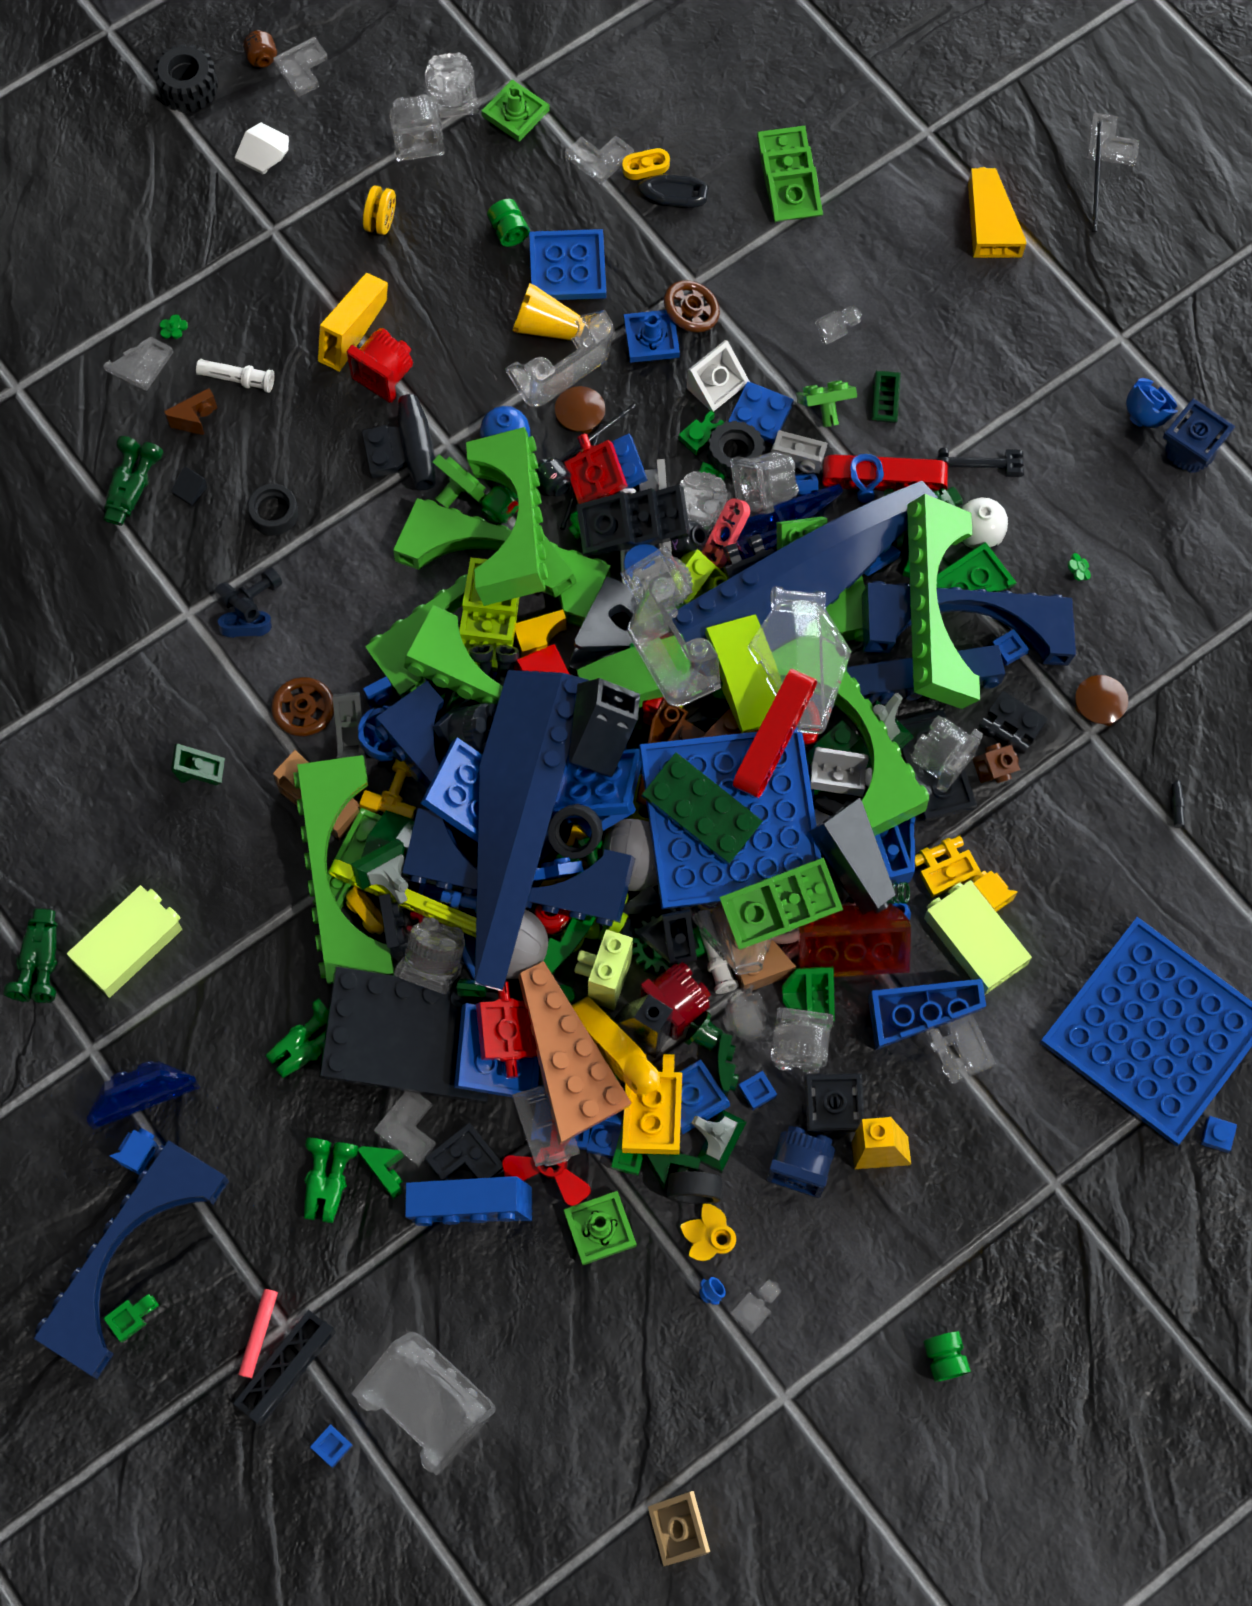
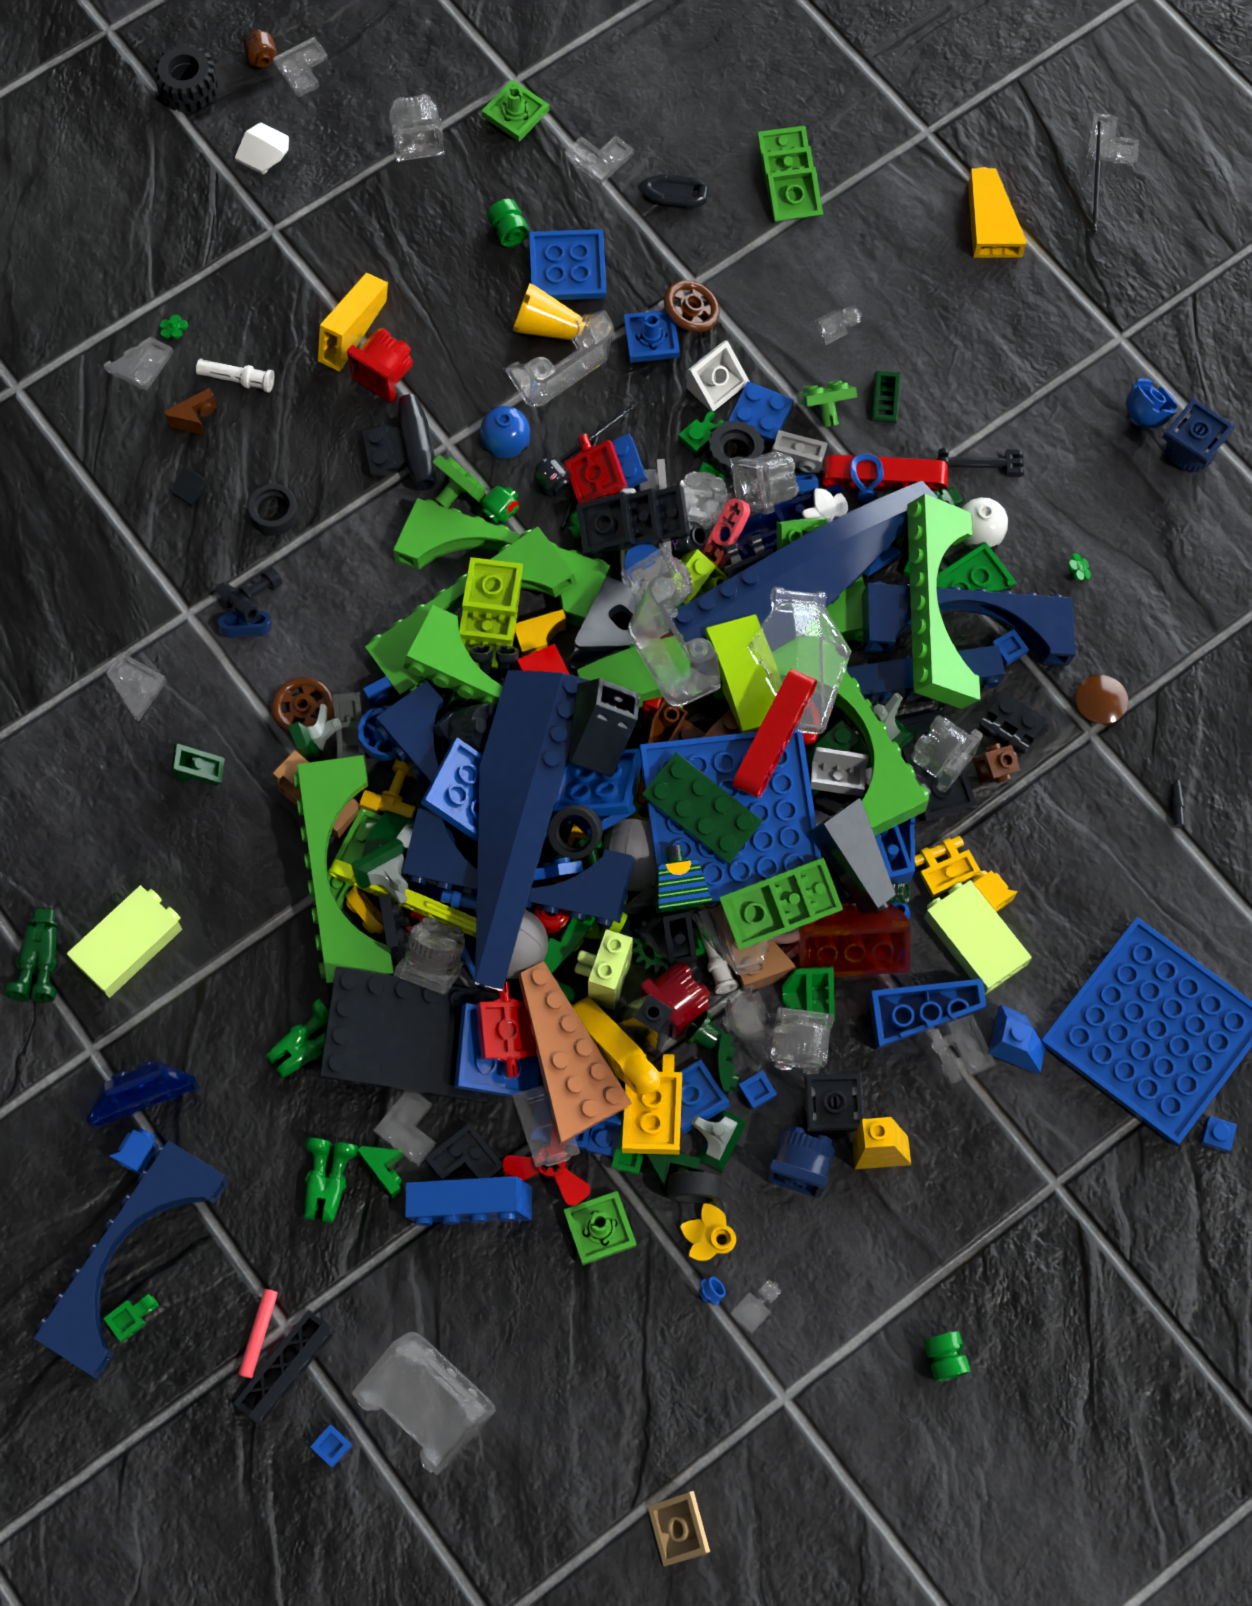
(128, 486): dark green piece -> none
(135, 683): none -> clear wing
(311, 739): none -> piece
(379, 210): yellow head -> none
(451, 85): clear piece -> none
(468, 988): dark green slope -> none
(518, 564): bright green arch -> none
(580, 409): reddish brown dish -> none
(645, 163): yellow plate -> none
(679, 883): none -> torso
(827, 506): none -> white plate
(1016, 1040): none -> blue slope

